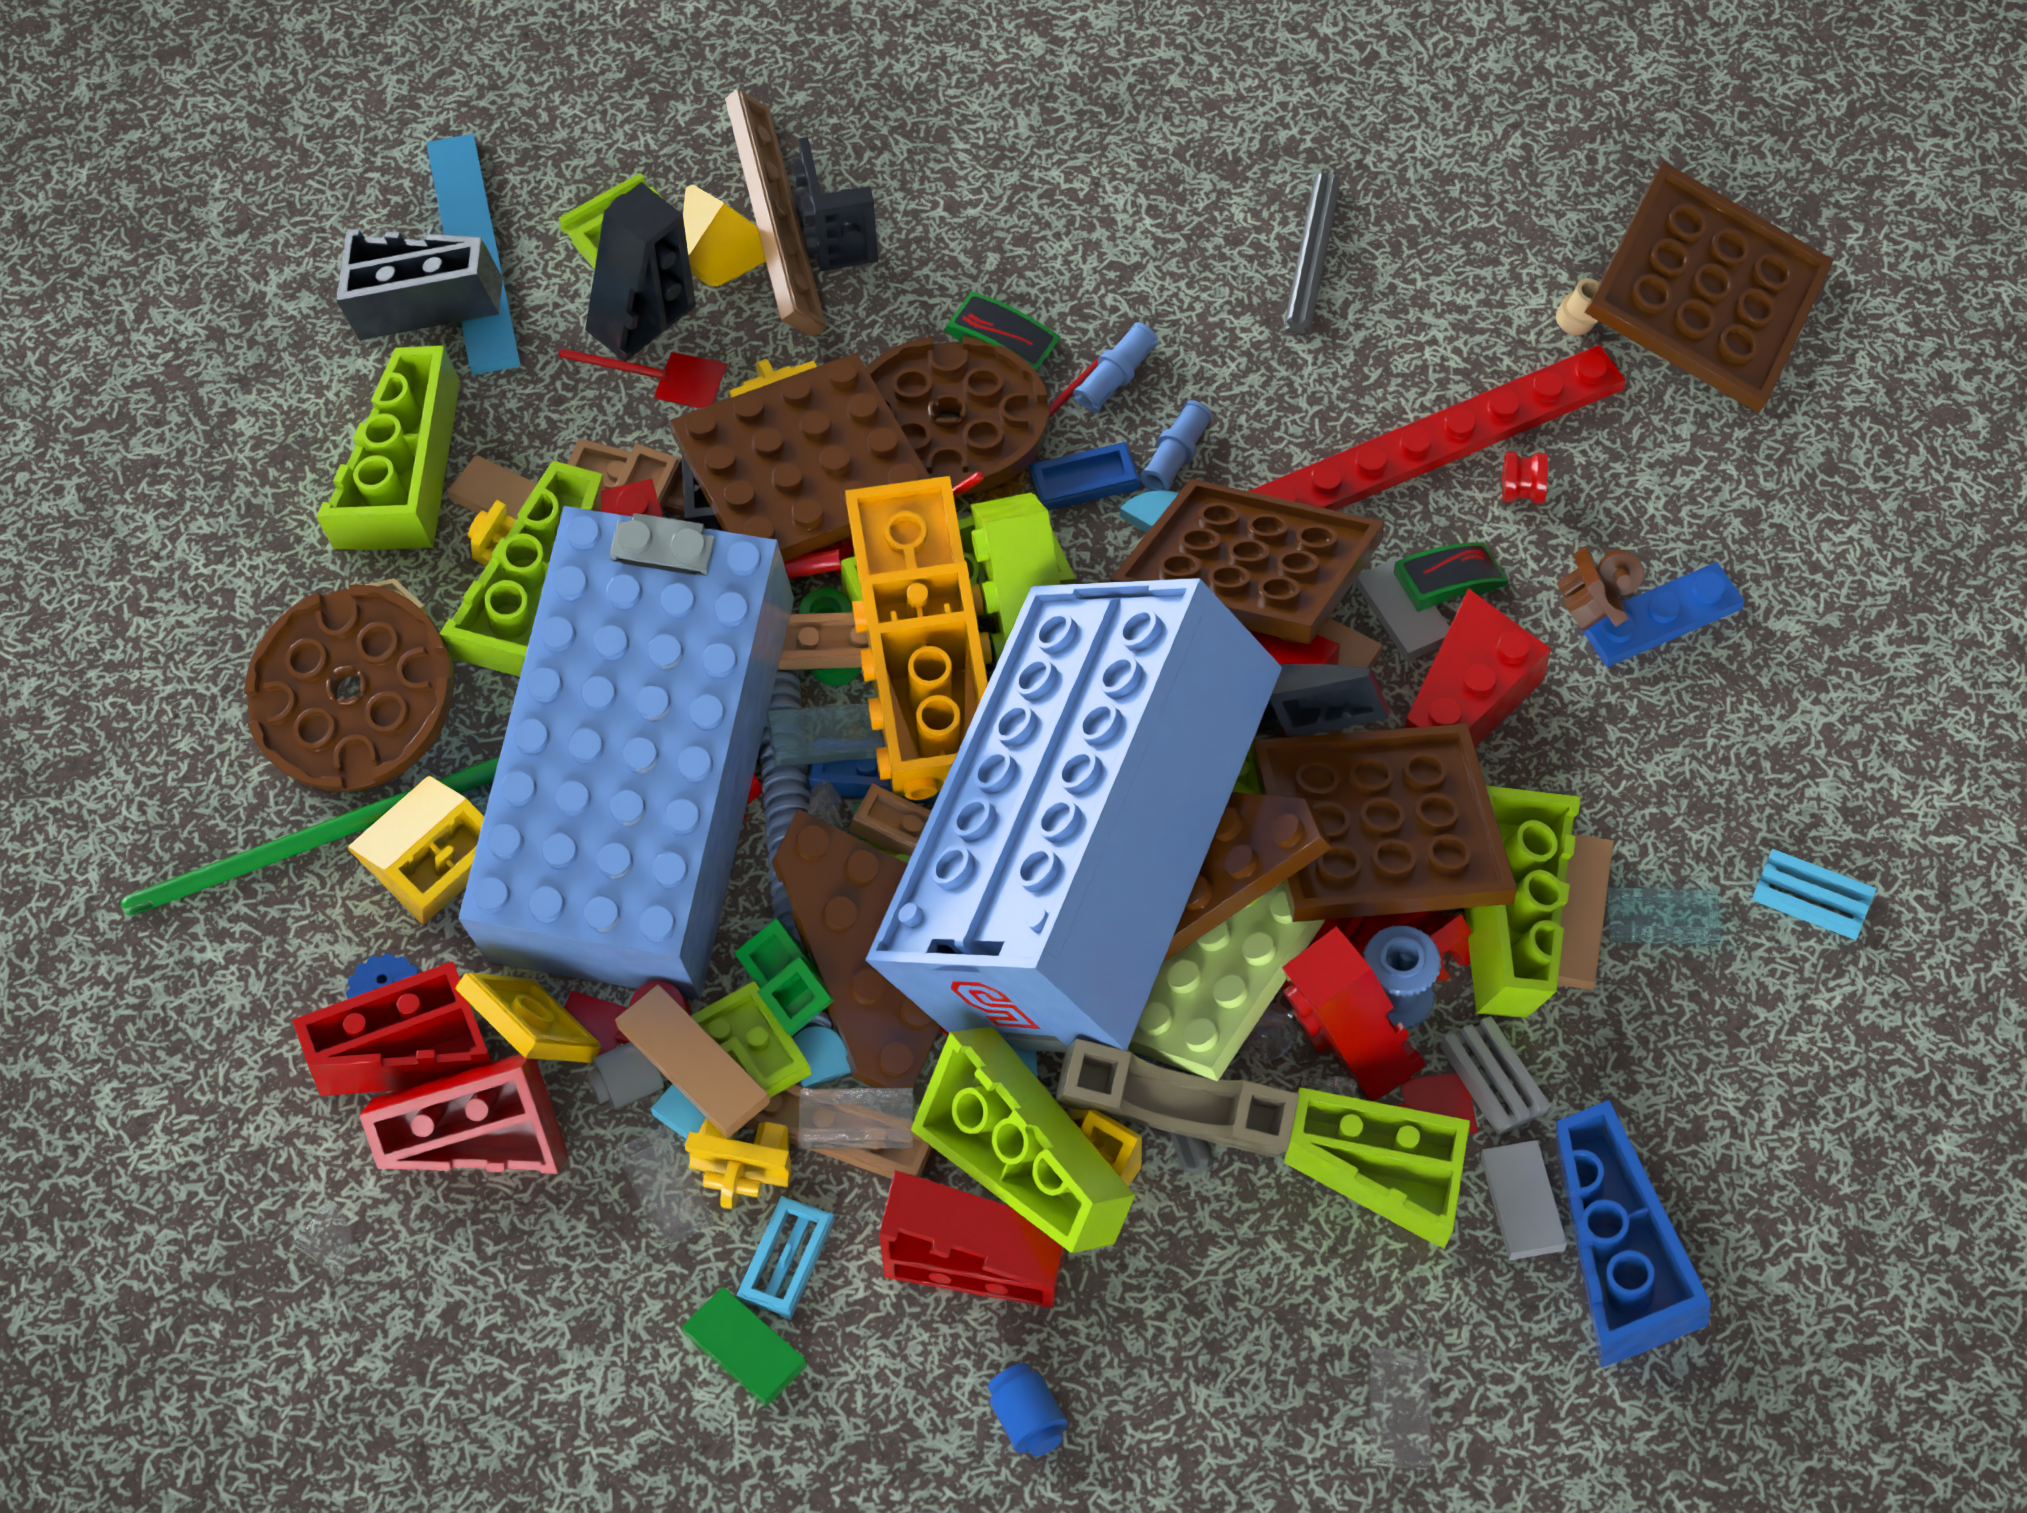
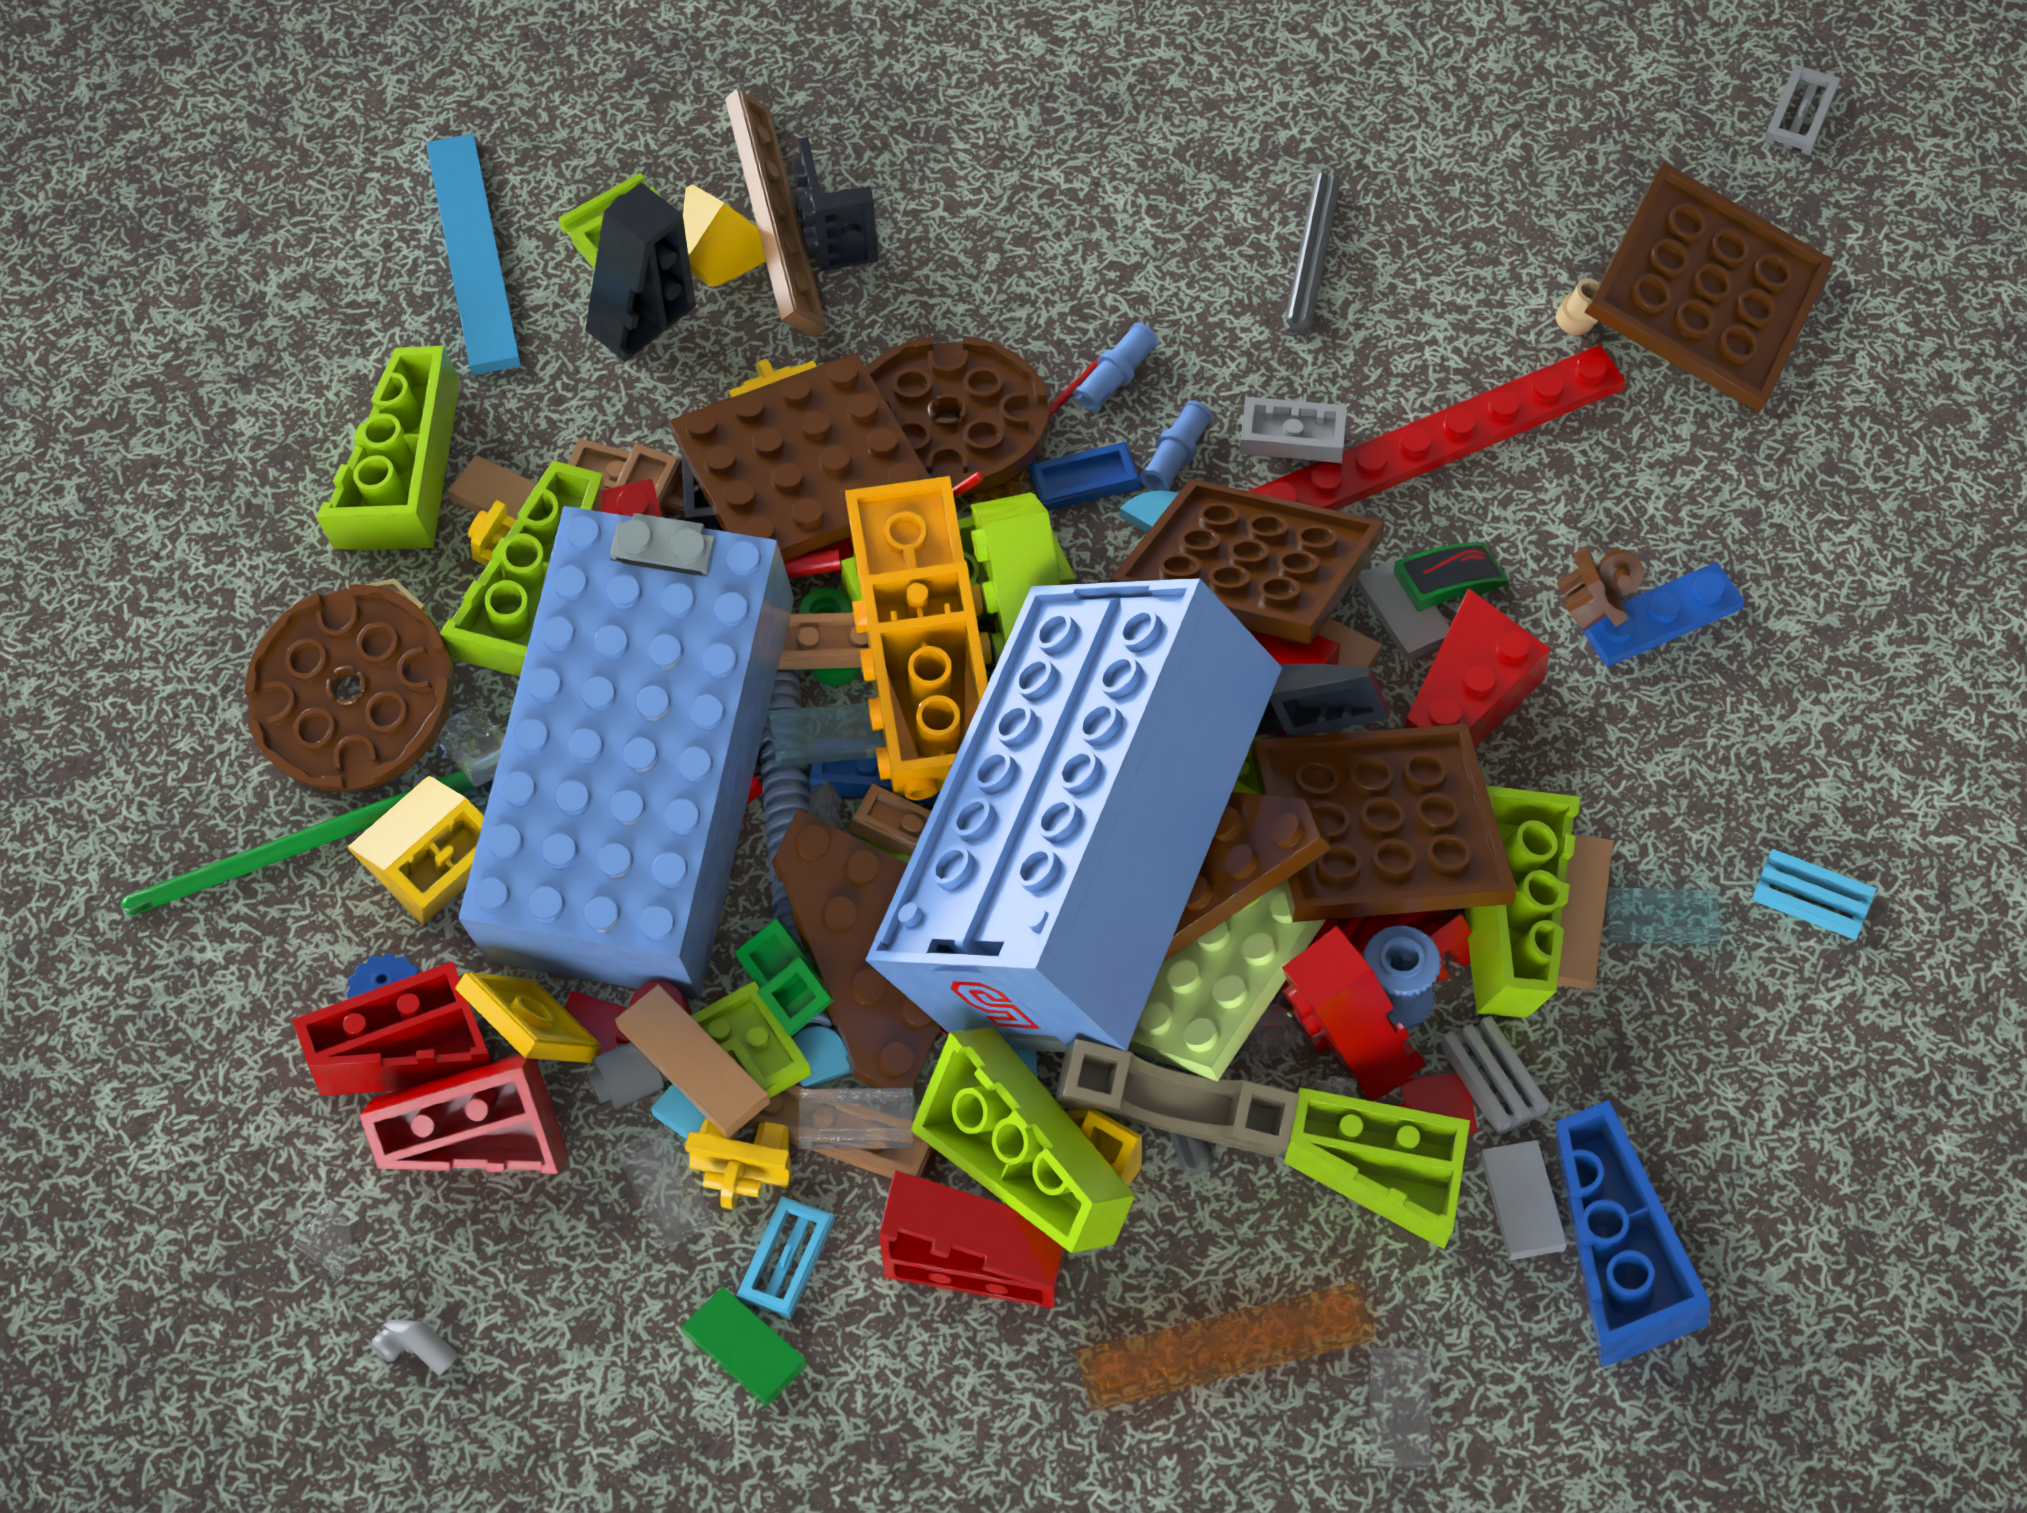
(414, 1338): none -> light grey arm
(415, 284): black wedge -> none
(472, 744): none -> clear tile
(683, 381): red piece -> none
(1003, 326): black slope -> none
(1027, 1410): blue brick -> none
(1224, 1346): none -> clear orange plate
(1293, 429): none -> light grey bracket
(1524, 477): red wheel -> none
(1792, 137): none -> light grey tile

